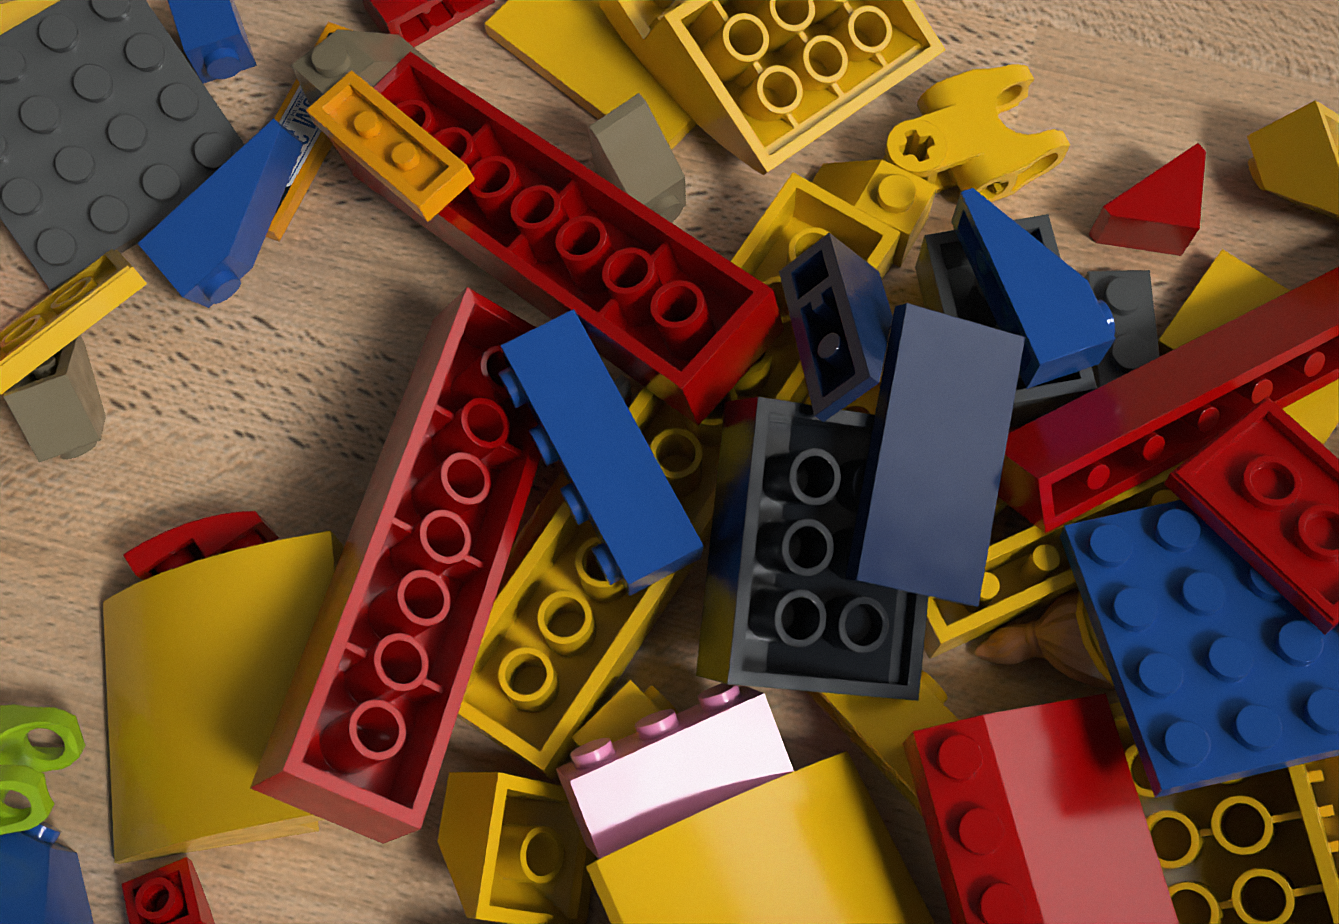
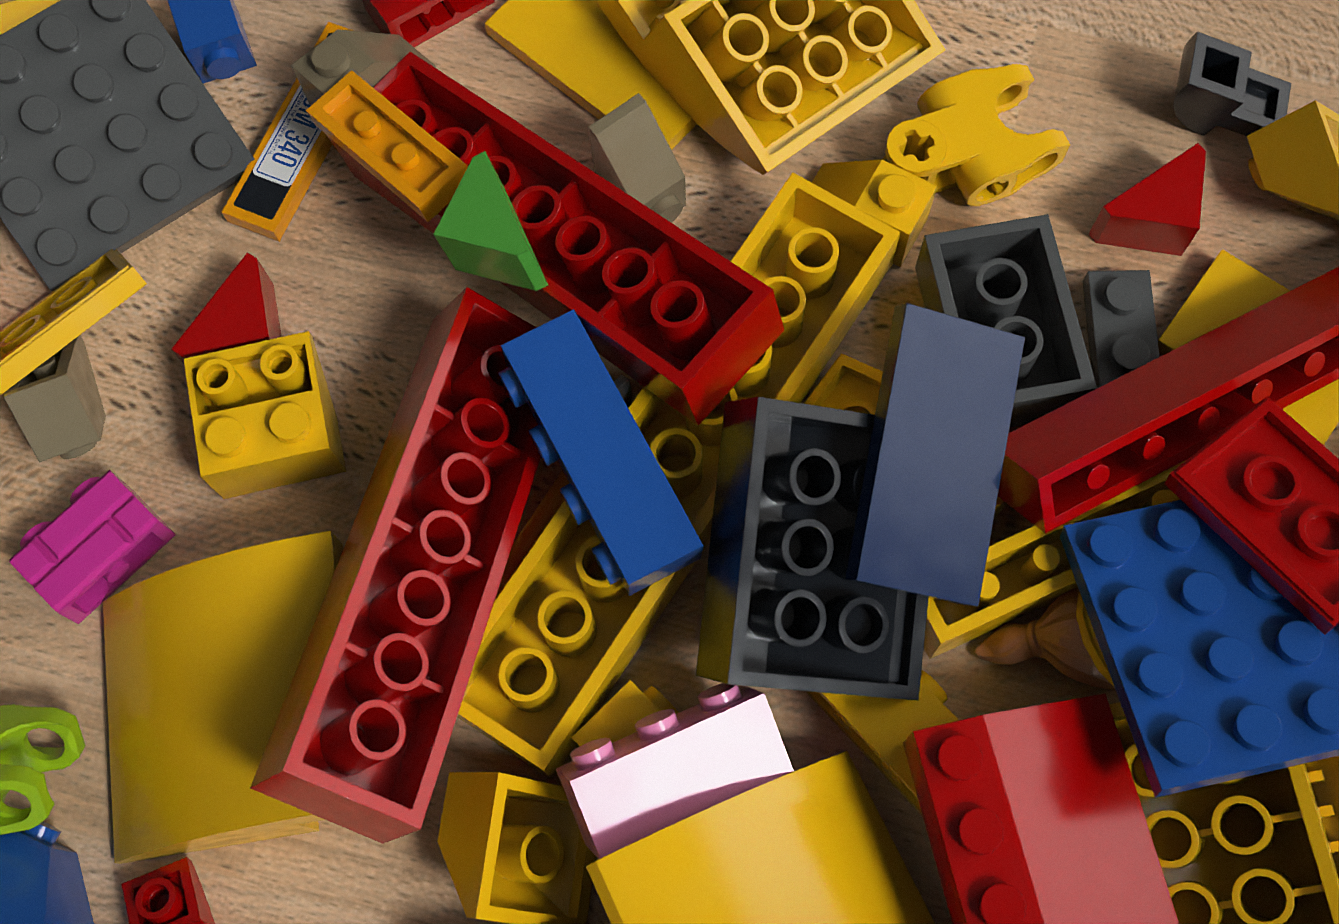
(90, 546): none -> dark pink brick
(199, 541): red slope -> none
(223, 223): blue slope -> none
(236, 315): none -> red slope
(263, 416): none -> yellow slope
(484, 231): none -> bright green slope
(837, 322): dark blue slope -> none
(1033, 293): blue slope -> none
(1223, 91): none -> black brick

